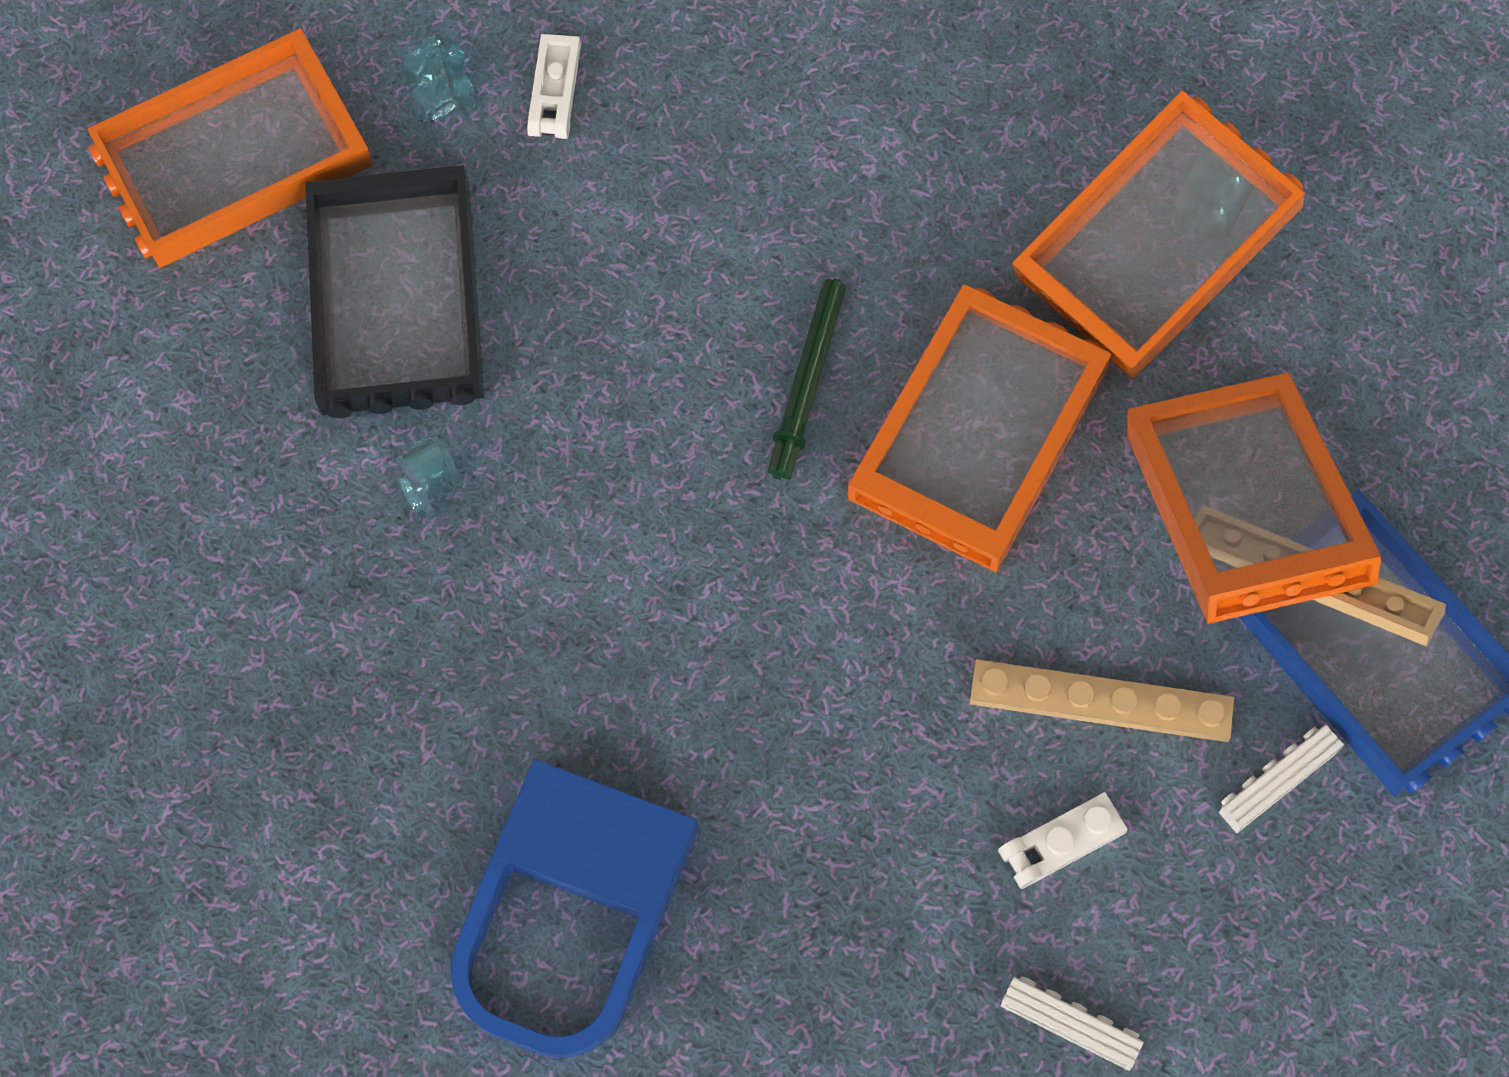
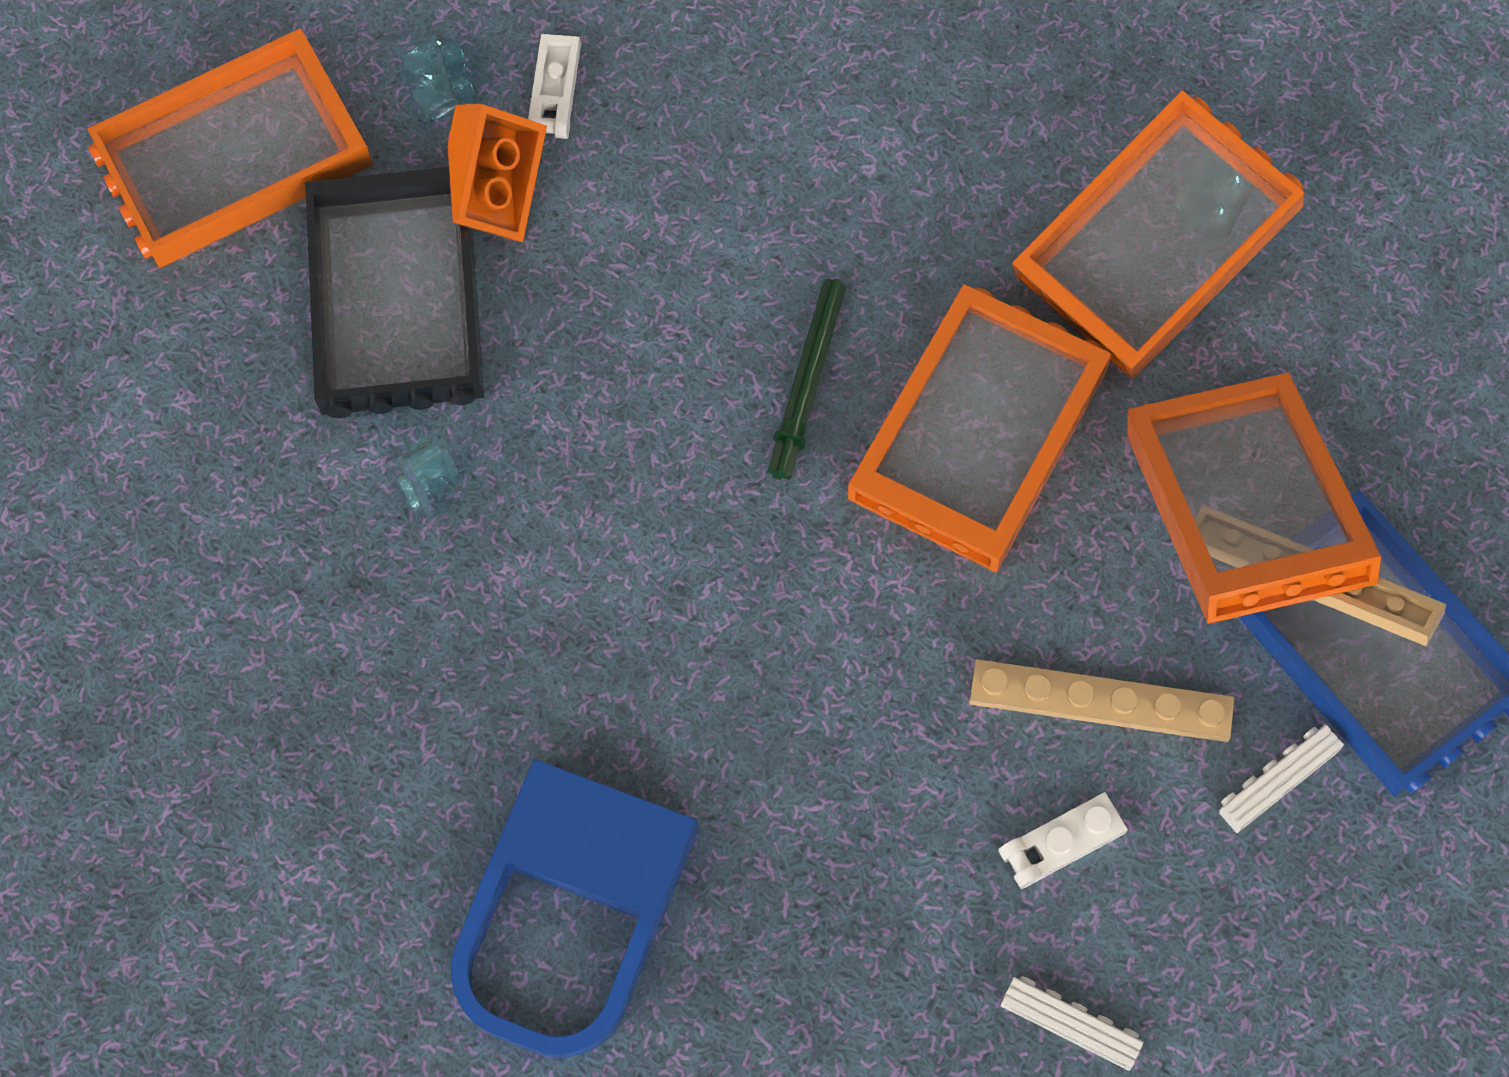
(493, 169): none -> orange slope

